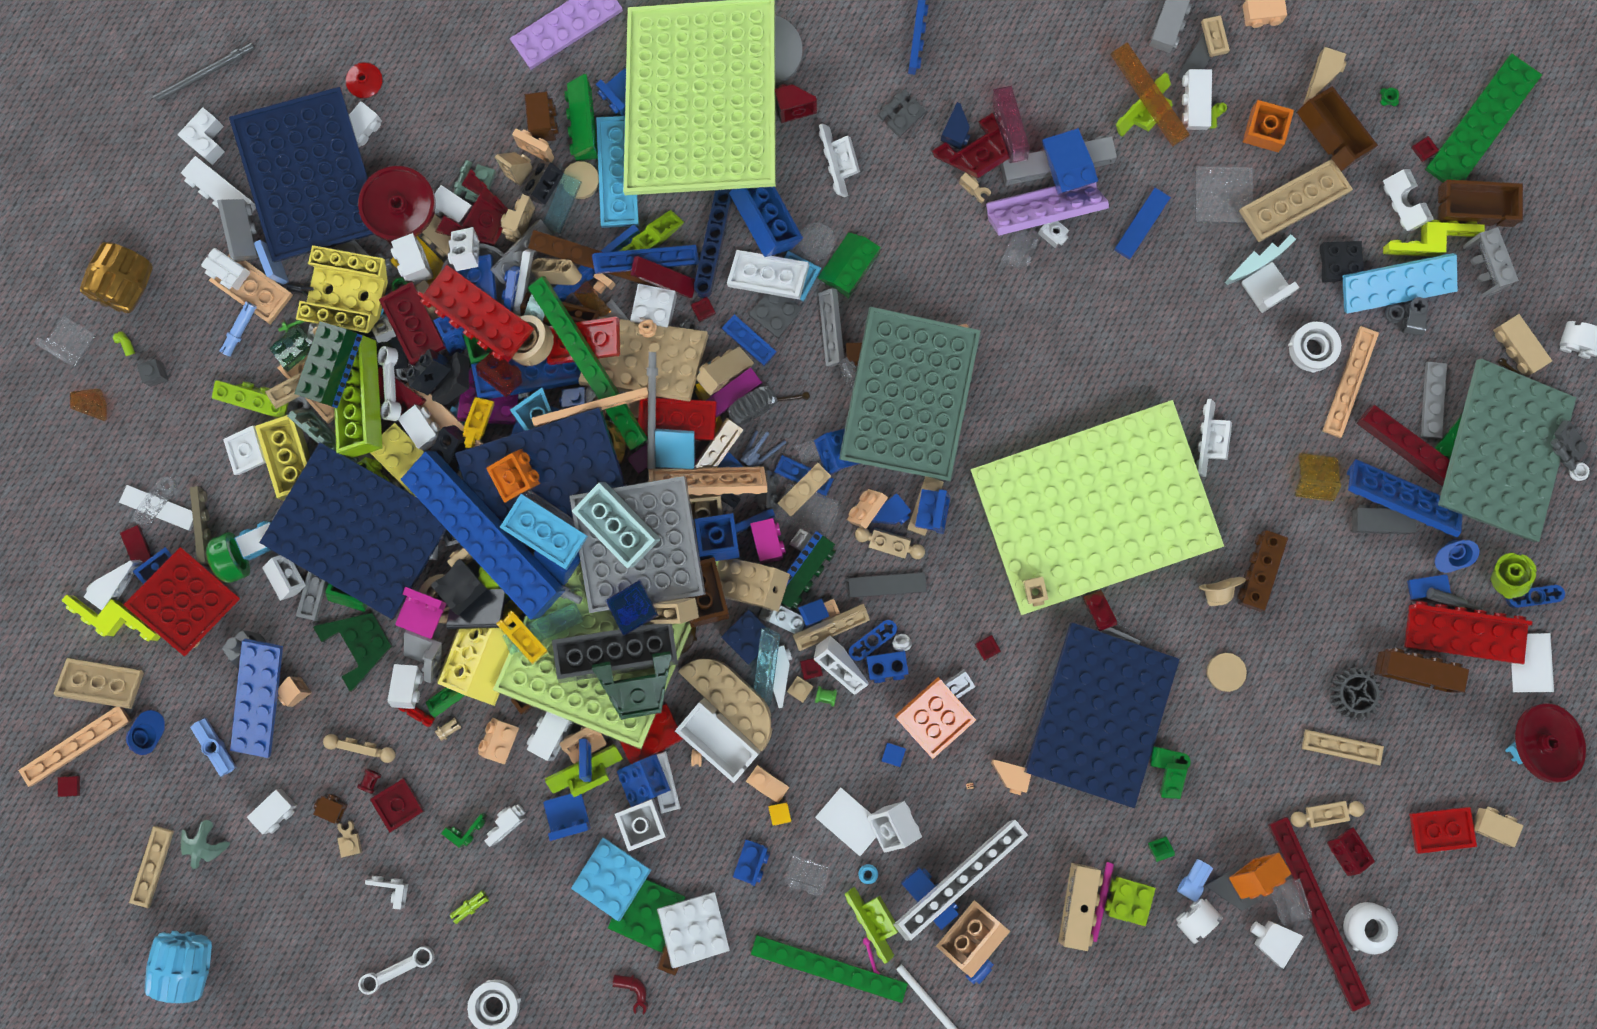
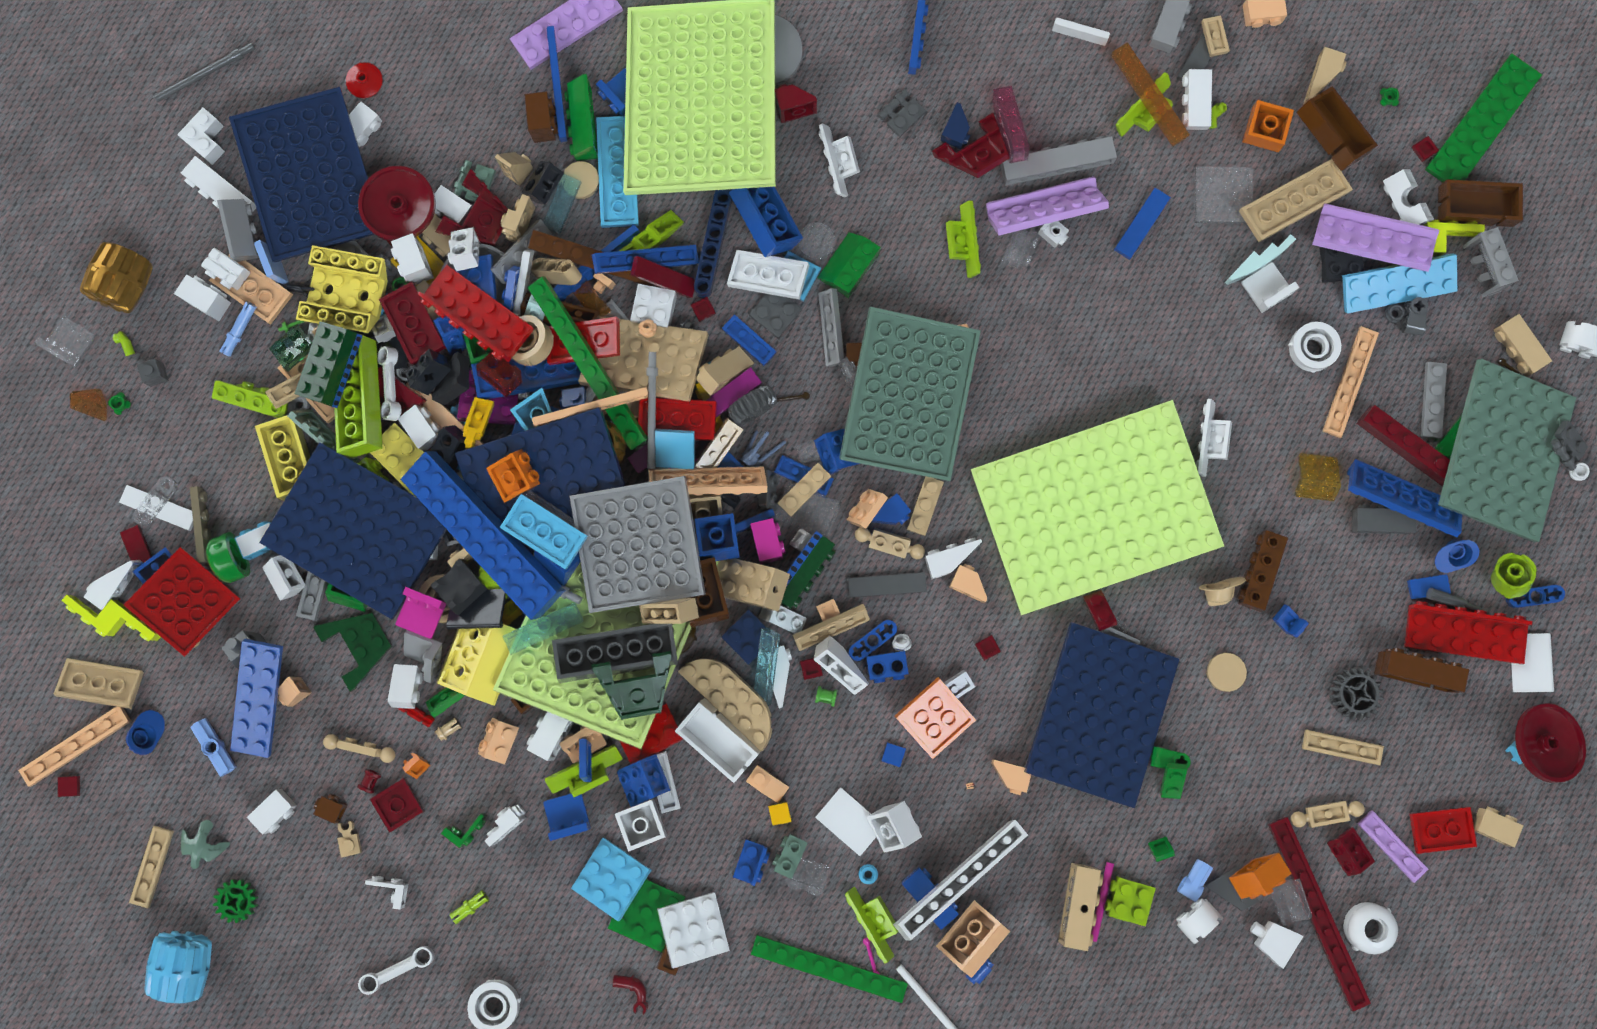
(114, 400): none -> green plate
(203, 296): none -> white brick
(240, 907): none -> green gear
(244, 450): white plate -> none
(415, 766): none -> orange tile
(522, 638): yellow plate -> none
(538, 148): light nougat plate -> none
(556, 83): none -> blue tile
(616, 524): light aqua brick -> none
(631, 607): clear blue tile -> none
(696, 758): light nougat bush -> none
(790, 856): none -> sand green bracket
(800, 689): tan plate -> none
(813, 612): blue slope -> none
(933, 510): blue bracket -> none
(946, 561): none -> white slope
(963, 239): none -> lime bracket
(968, 583): none -> light nougat slope
(971, 185): tan plate -> none
(1037, 583): tan brick -> none
(1069, 161): blue slope -> none
(1080, 31): none -> white tile
(1290, 621): none -> blue bracket
(1376, 237): none -> lavender bracket
(1392, 846): none -> lavender tile

